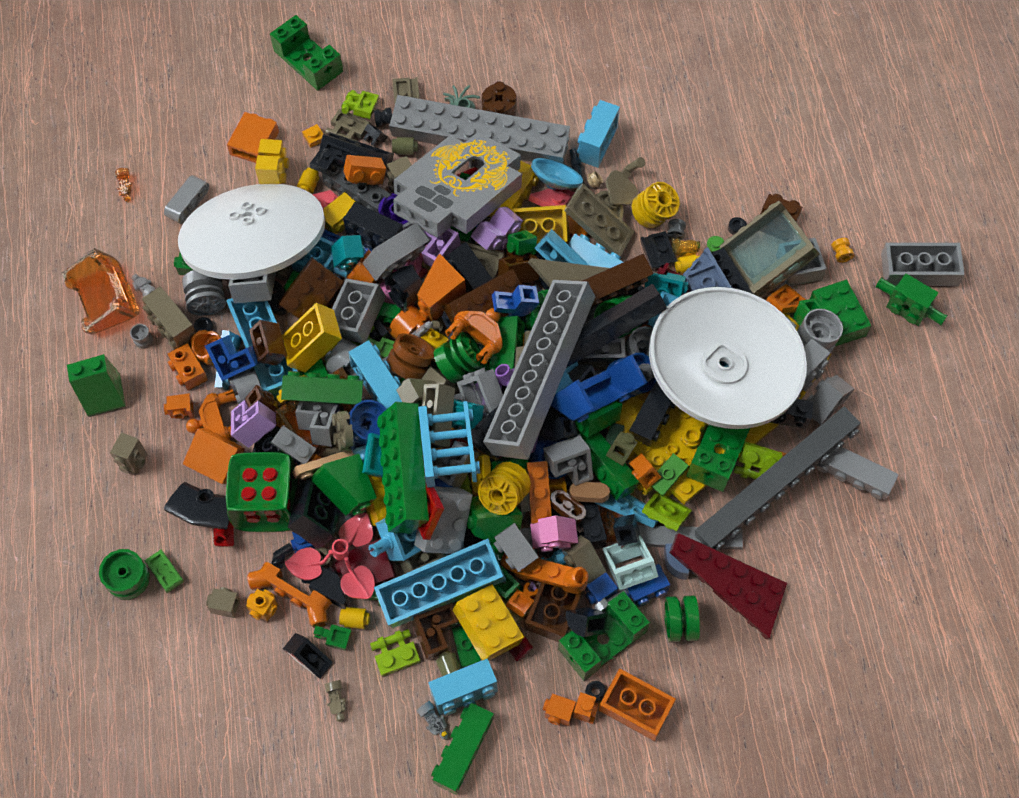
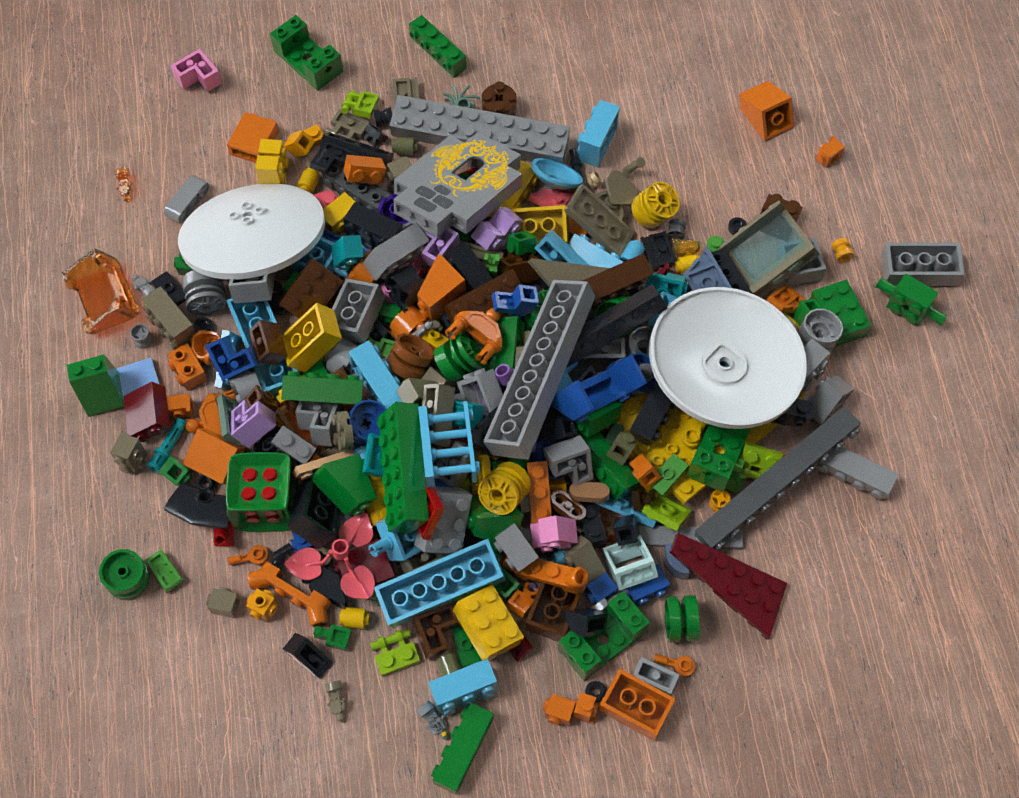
(137, 375): none -> light blue tile
(146, 411): none -> dark red brick
(160, 452): none -> teal pin
(170, 287): none -> black plate
(170, 470): none -> green brick
(196, 68): none -> bright pink brick
(204, 479): none -> black plate
(225, 406): none -> sand green plate
(256, 555): none -> orange plate
(299, 144): none -> light orange brick
(437, 46): none -> green brick
(492, 264): none -> bright green plate
(632, 250): none -> medium azure brick
(641, 497): none -> dark brown tile
(657, 675): none -> light grey brick
(683, 665): none -> orange plate
(720, 497): none -> light orange wheel
(736, 478): none -> bright green plate
(767, 109): none -> orange slope
(830, 152): none -> orange brick

